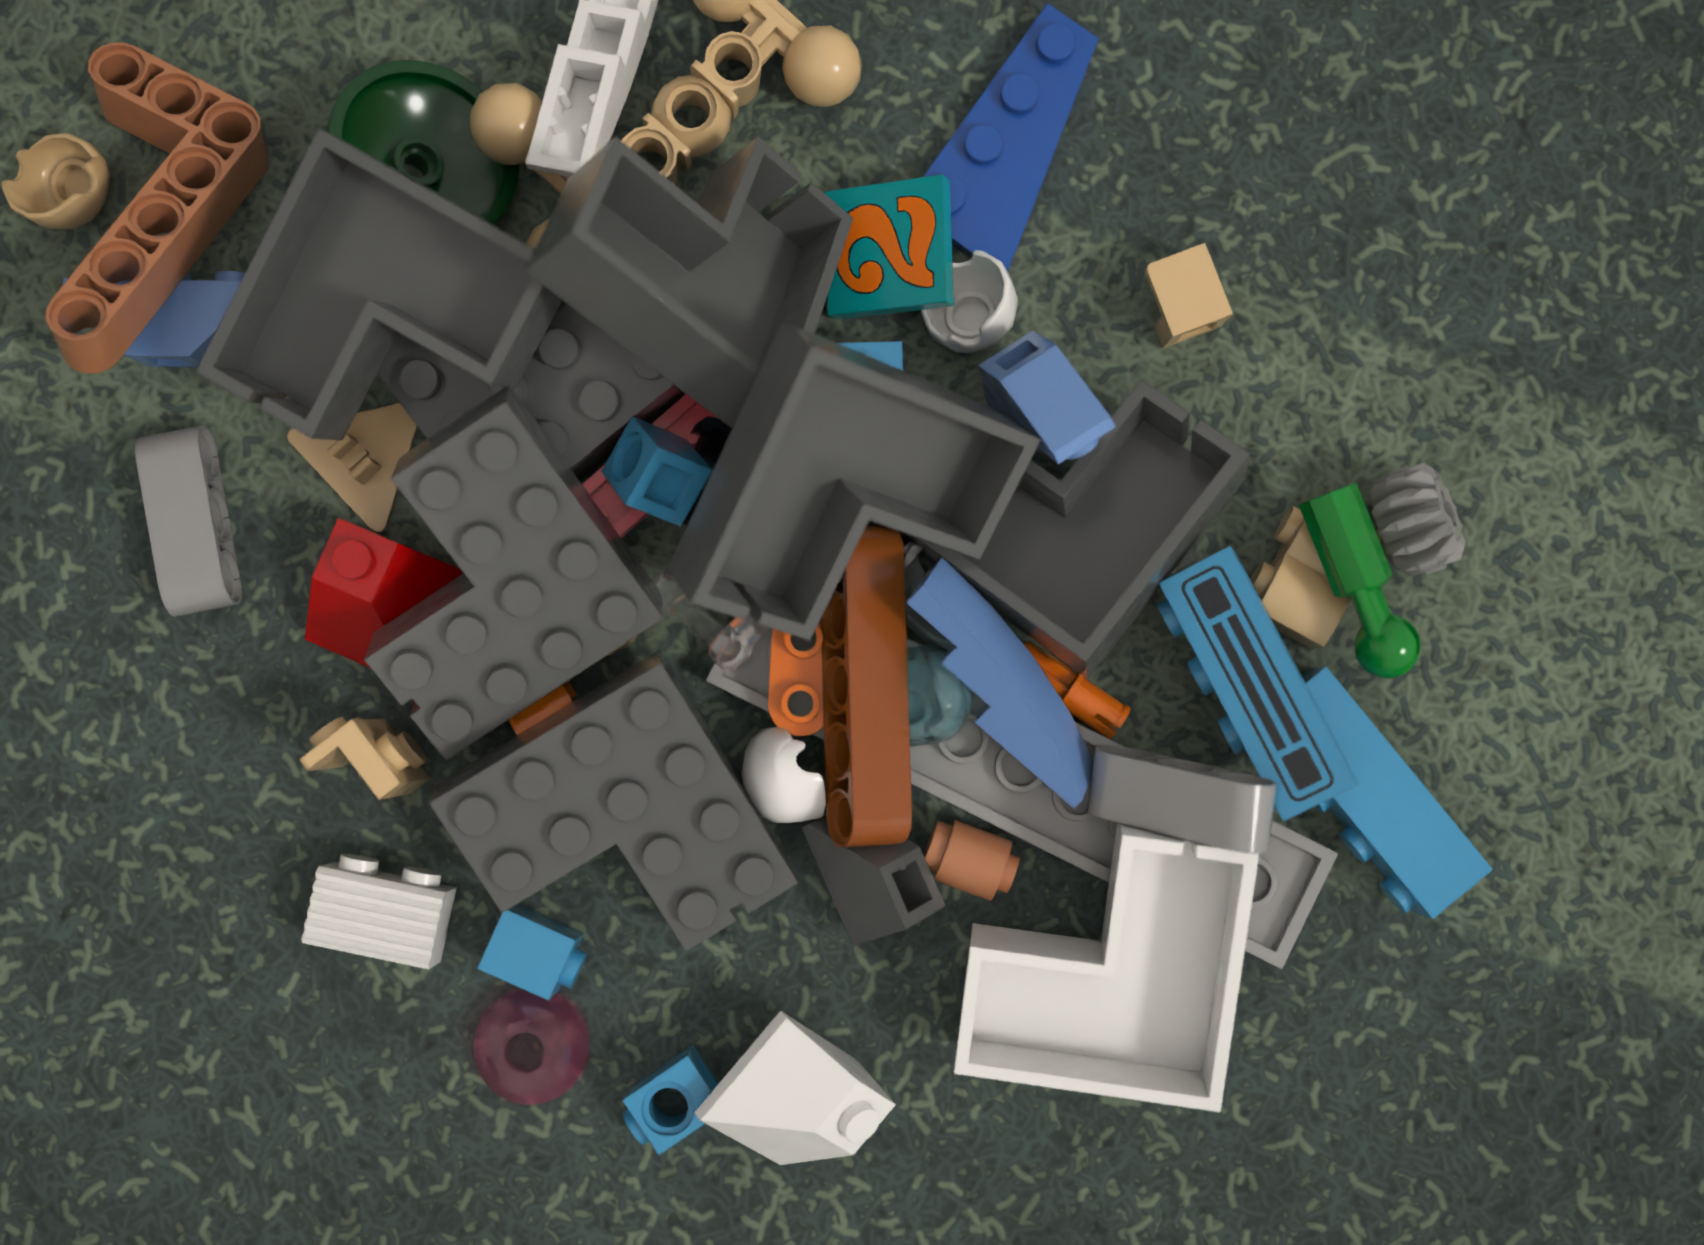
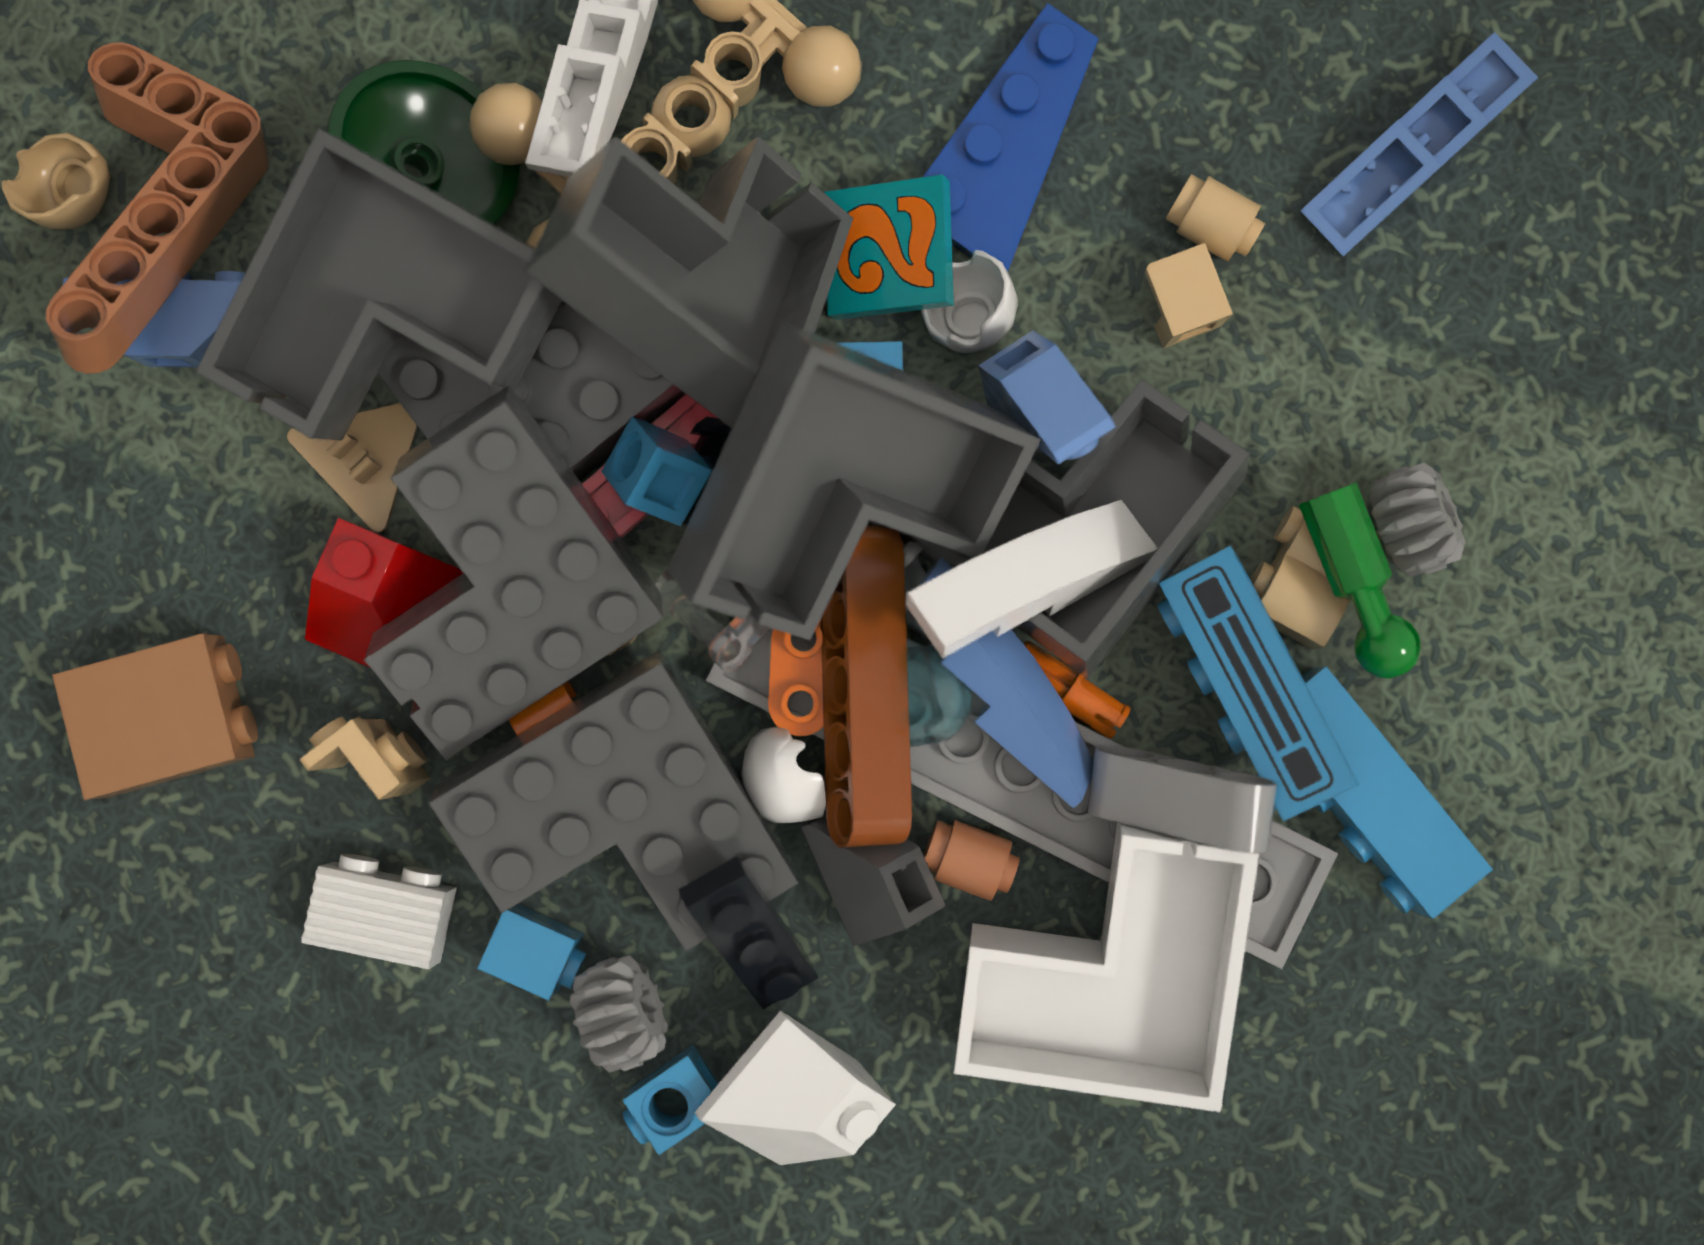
(155, 715): none -> medium nougat brick
(186, 522): light grey beam -> none
(559, 1028): clear pink piece -> none
(618, 1014): none -> light grey gear
(748, 932): none -> black plate
(1029, 576): none -> white slope
(1216, 216): none -> tan brick
(1418, 144): none -> medium blue slope

